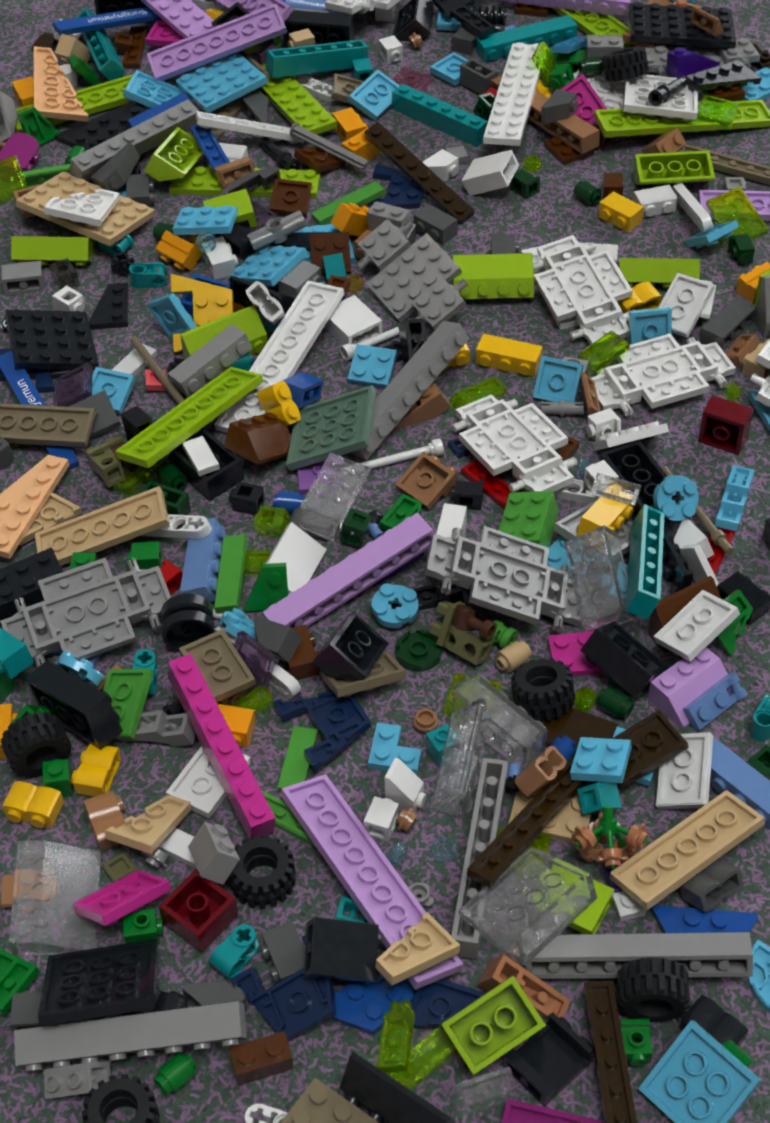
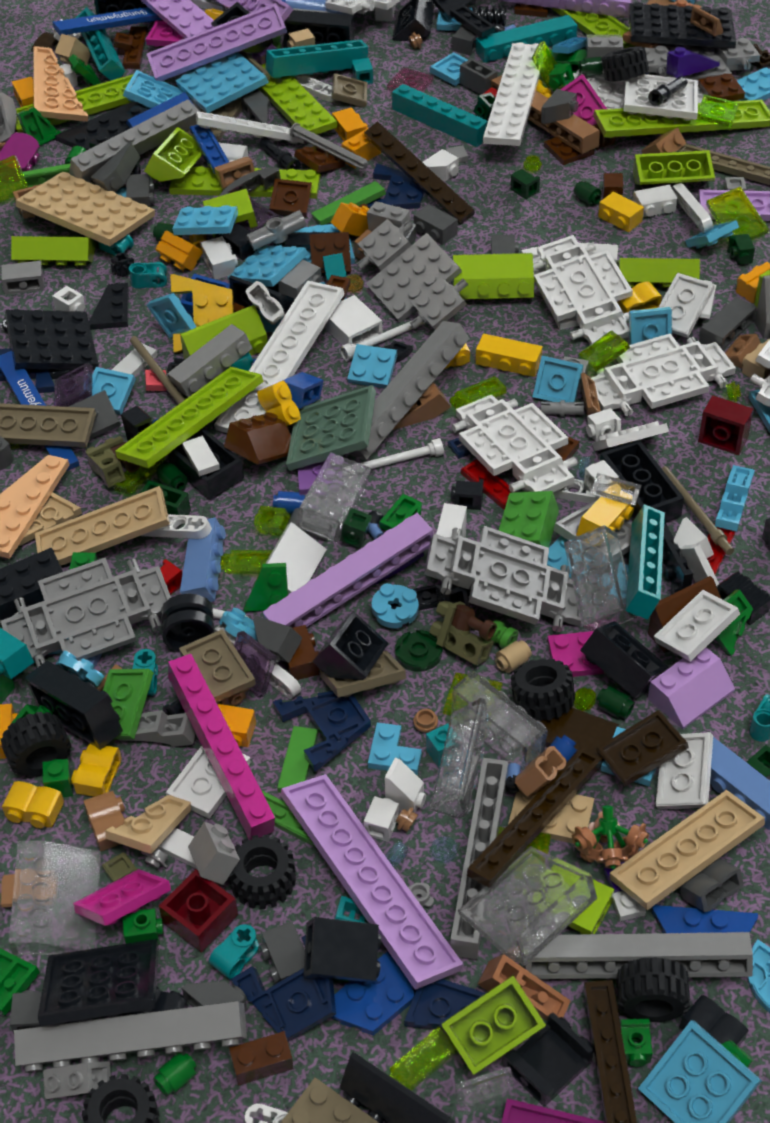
(64, 274): clear smoke brick -> none
(84, 208): white plate -> none
(147, 554): green brick -> none
(206, 242): clear light blue tile -> none
(231, 573): bright green tile -> none
(247, 497): black brick -> none
(257, 699): clear neon green cone -> none
(374, 95): medium azure plate -> none
(390, 49): white brick -> none
(396, 1038): clear neon green hinge -> none
(412, 337): black brick -> none
(420, 949): tan wing -> none
(427, 480): medium nougat plate -> none
(490, 172): white brick -> none
(598, 795): teal brick -> none
(601, 760): medium azure plate -> none
(688, 495): medium azure plate -> none
(714, 701): medium blue plate -> none
(723, 76): black wing -> none

